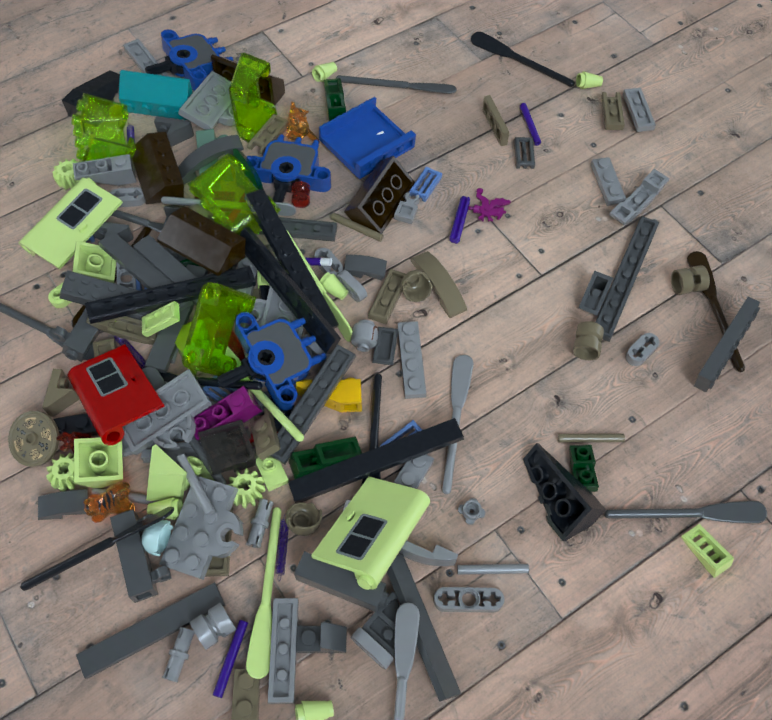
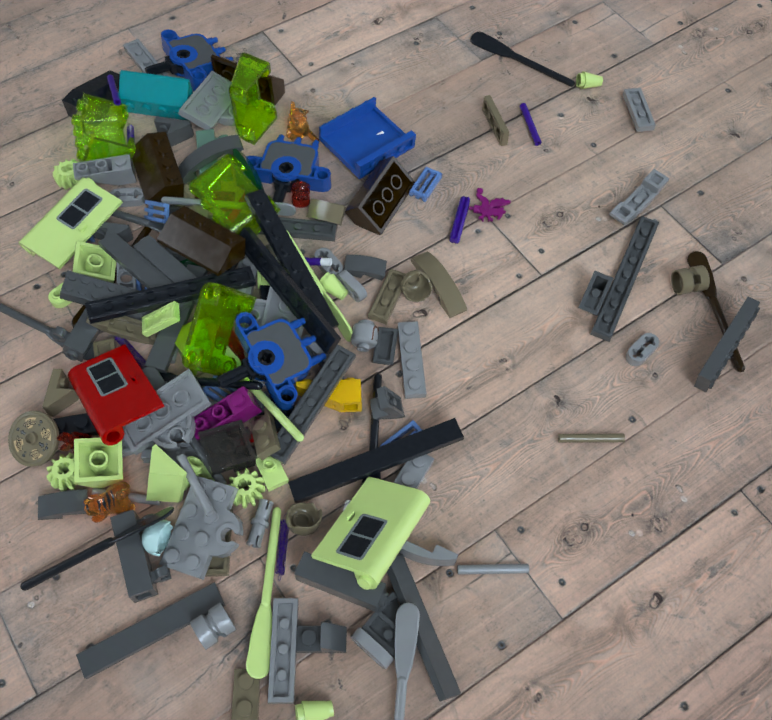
(114, 91): none -> dark purple piece
(150, 210): none -> medium blue tile
(155, 507): yellowish green cone -> none
(178, 654): light grey pin -> none
(230, 659): dark purple bar -> none
(269, 132): dark tan hinge -> none
(323, 71): yellowish green cone -> none
(323, 455): dark green slope -> none
(326, 211): none -> dark tan slope
(334, 98): dark green slope -> none
(357, 227): dark tan bar -> none
(386, 405): none -> dark grey slope
(407, 210): light grey plate -> none
(431, 87): dark grey piece -> none
(460, 385): light grey piece -> none
(474, 505): light grey plate -> none
(486, 605): light grey beam -> none
(524, 163): dark grey tile -> none
(566, 500): black wedge -> none
(582, 466): dark green slope -> none
(588, 340): dark tan wheel -> none
(608, 181): light grey plate -> none
(612, 112): dark tan hinge -> none
(708, 562): yellowish green slope -> none
(724, 512): dark grey piece -> none

